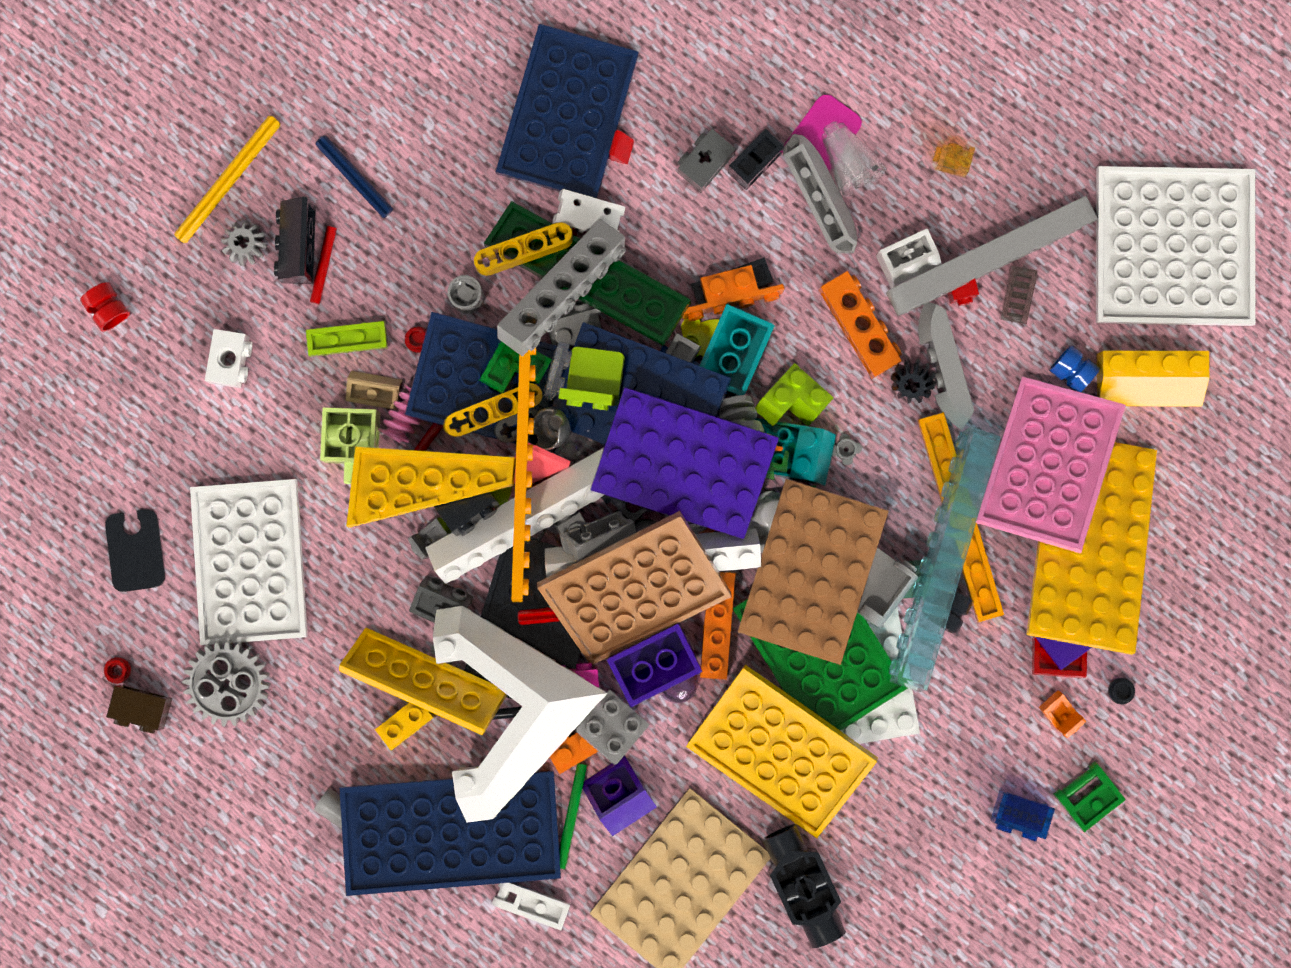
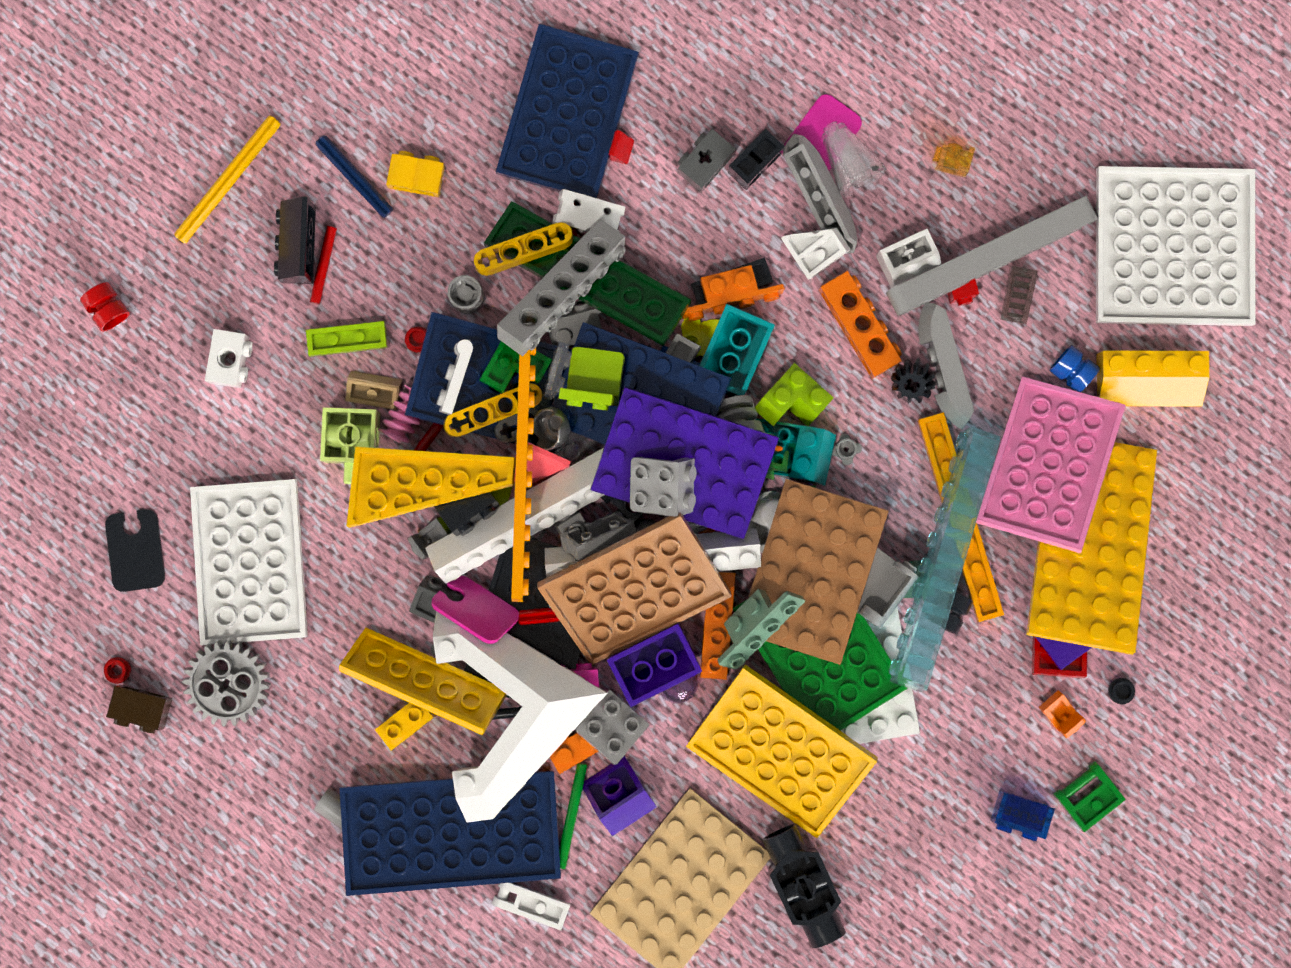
(236, 251): light grey gear -> none
(415, 174): none -> yellow brick
(455, 375): none -> white plate
(478, 611): none -> dark pink piece
(662, 486): none -> light grey bracket
(755, 624): none -> sand green bracket
(816, 249): none -> white wing

